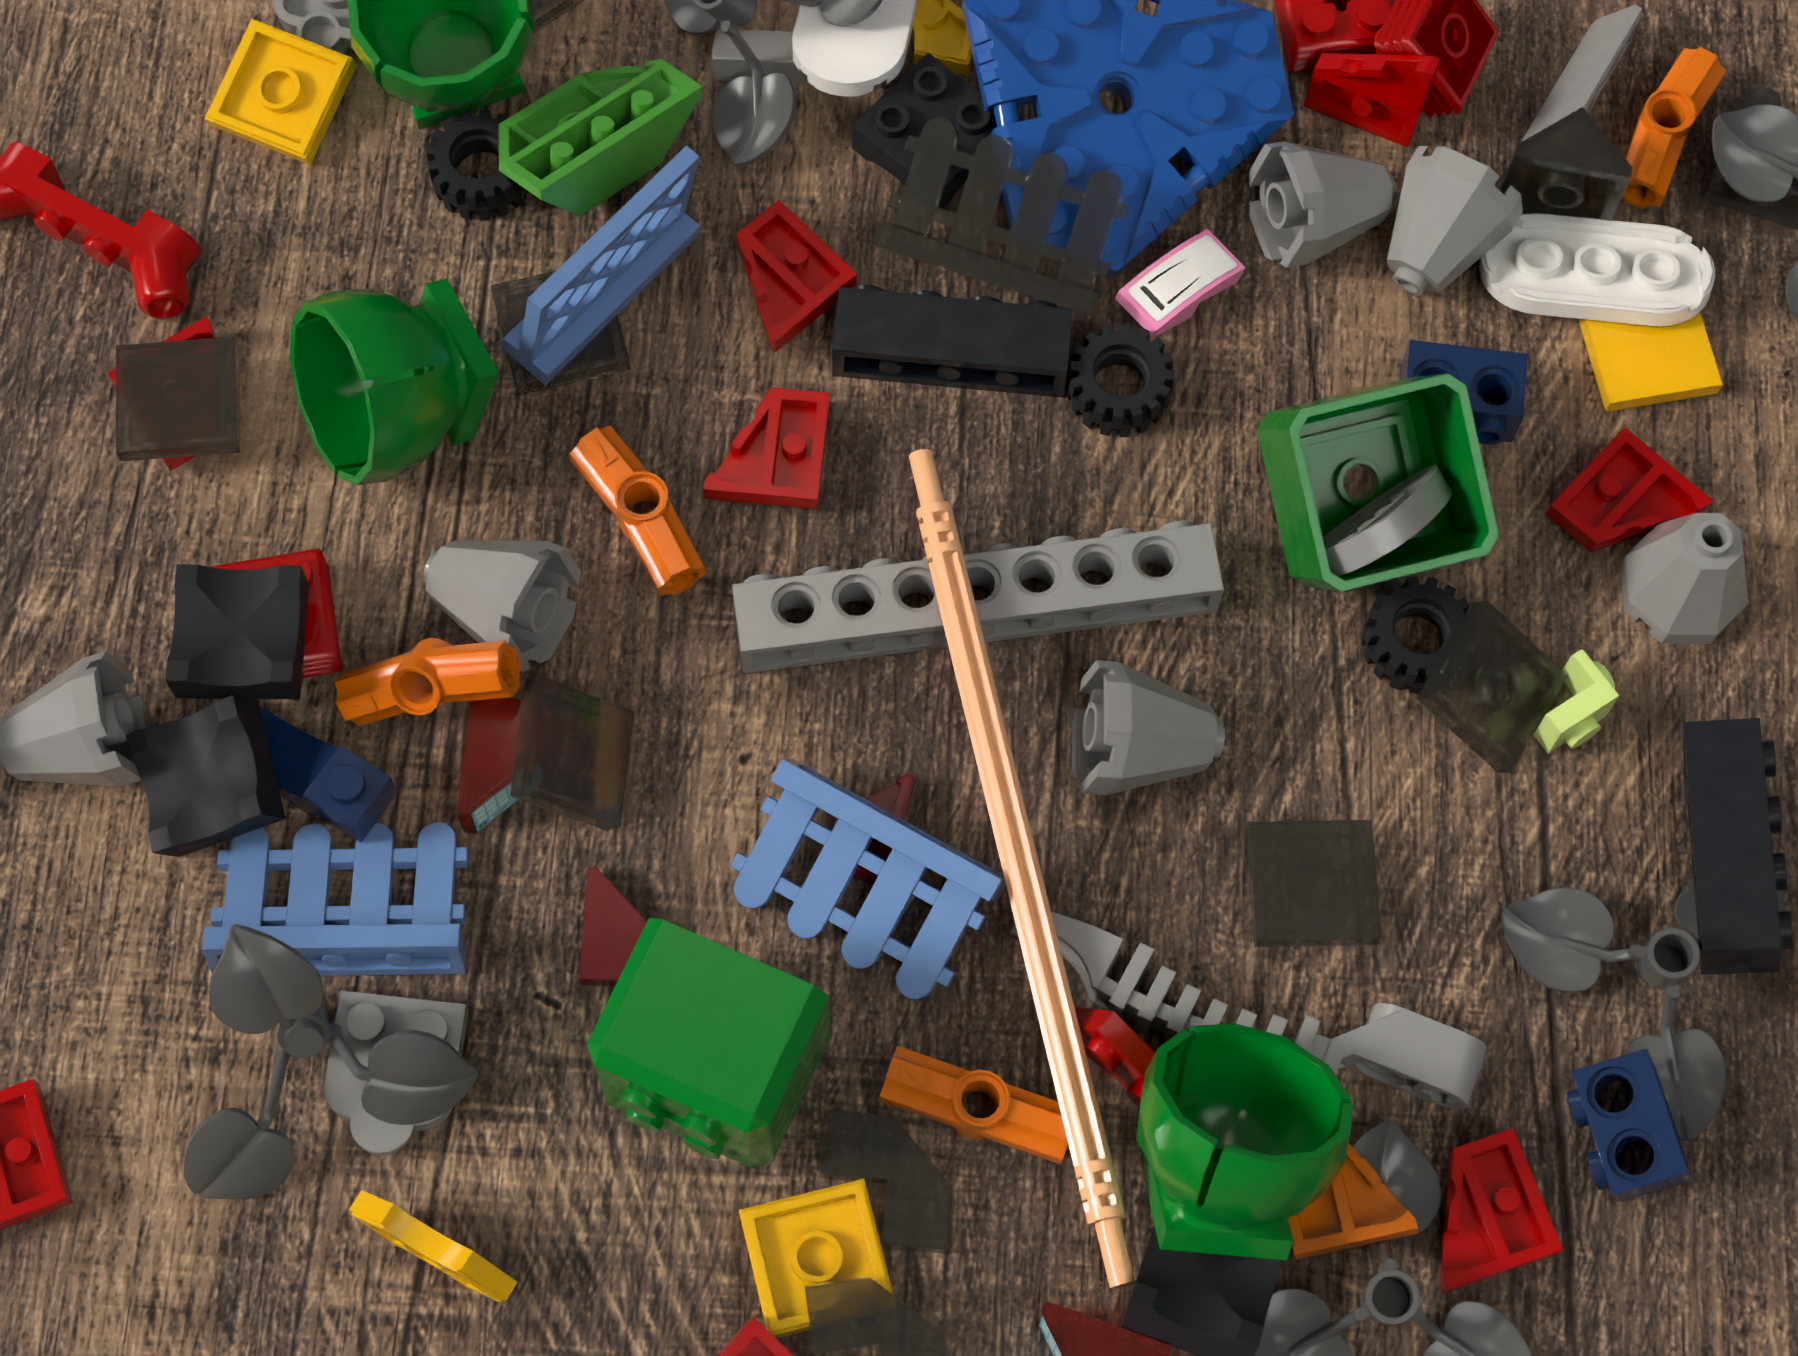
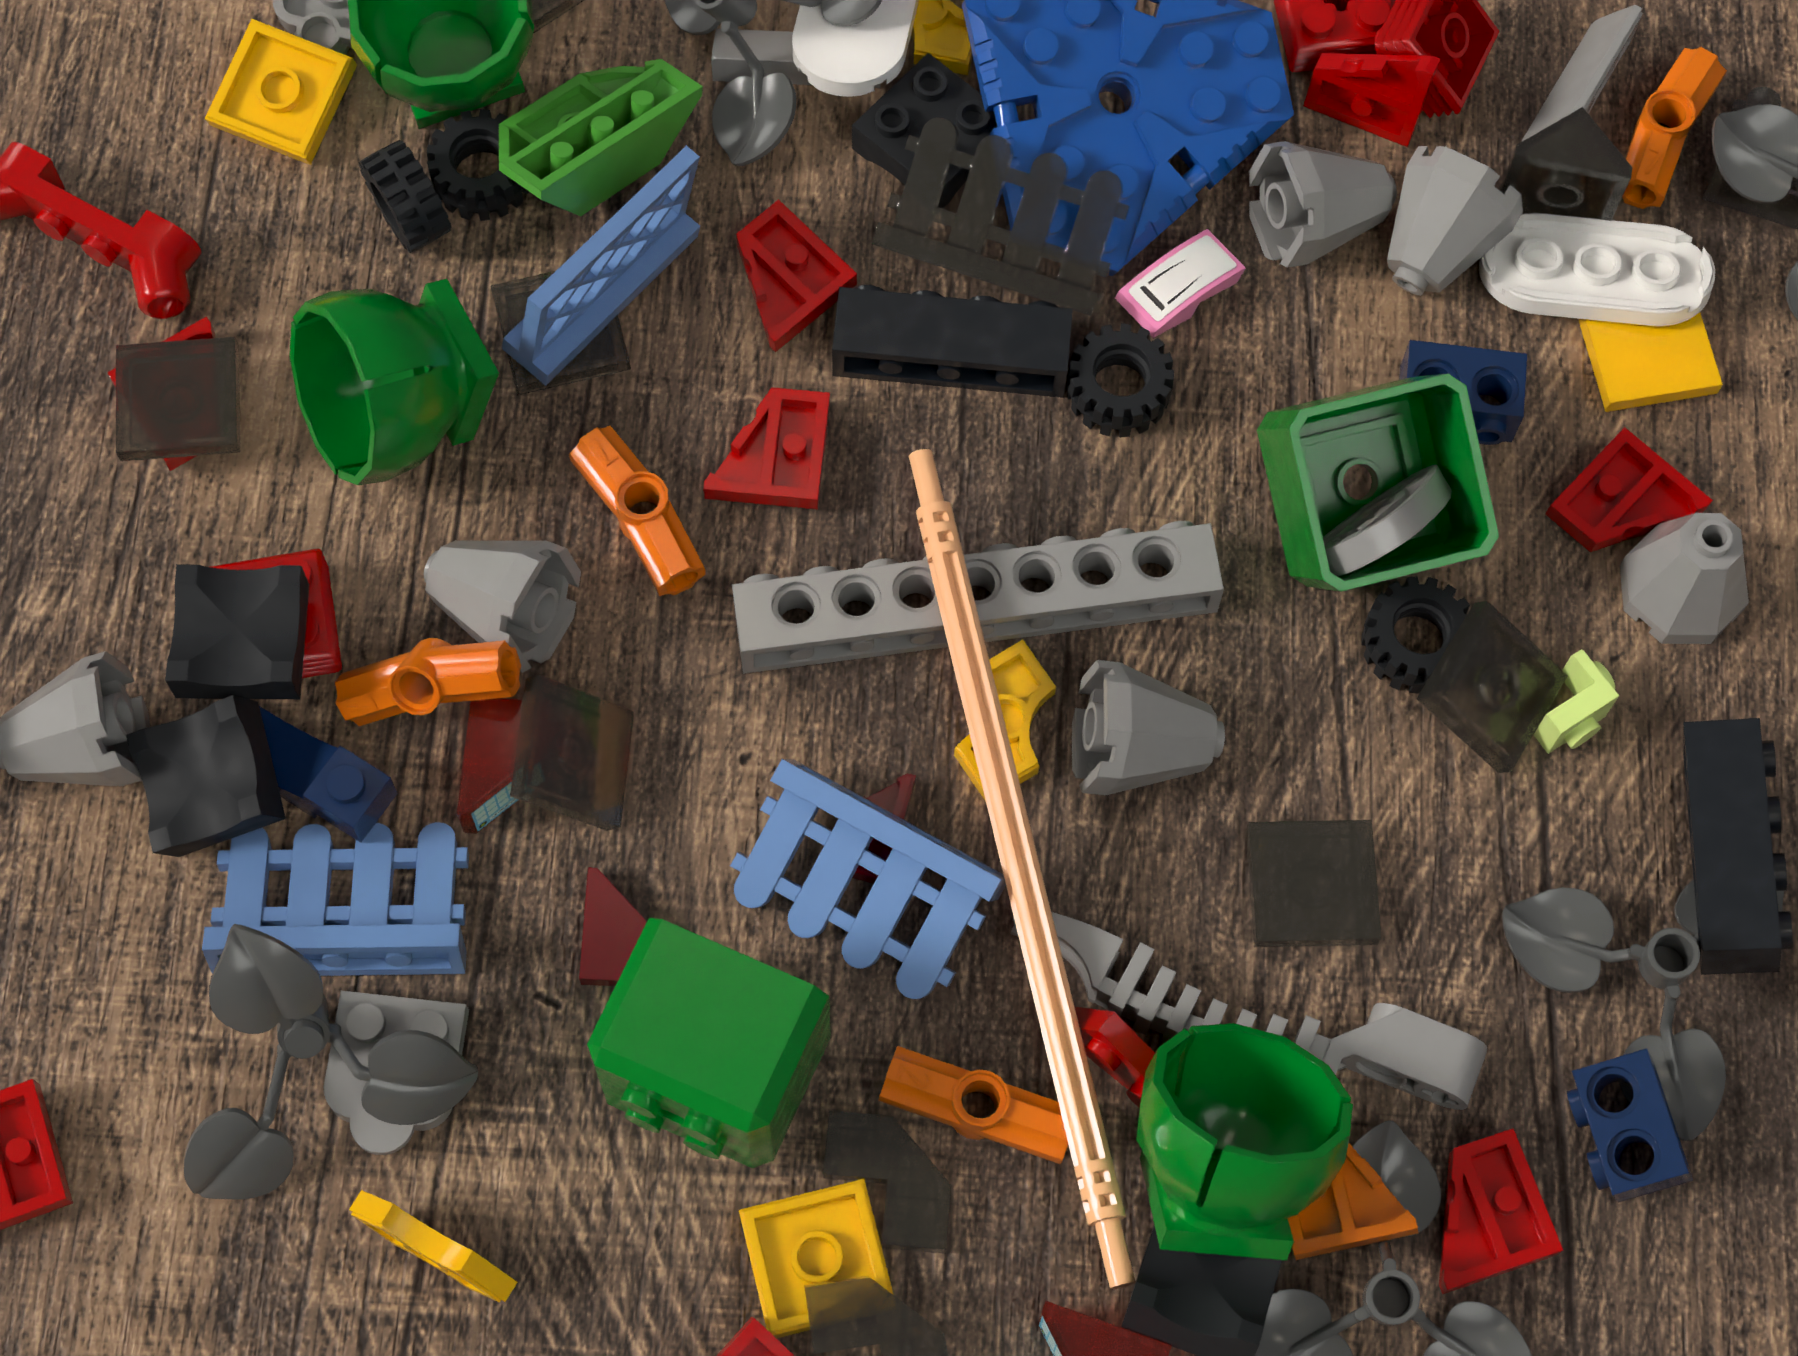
(405, 196): none -> black tyre
(1021, 692): none -> yellow tile

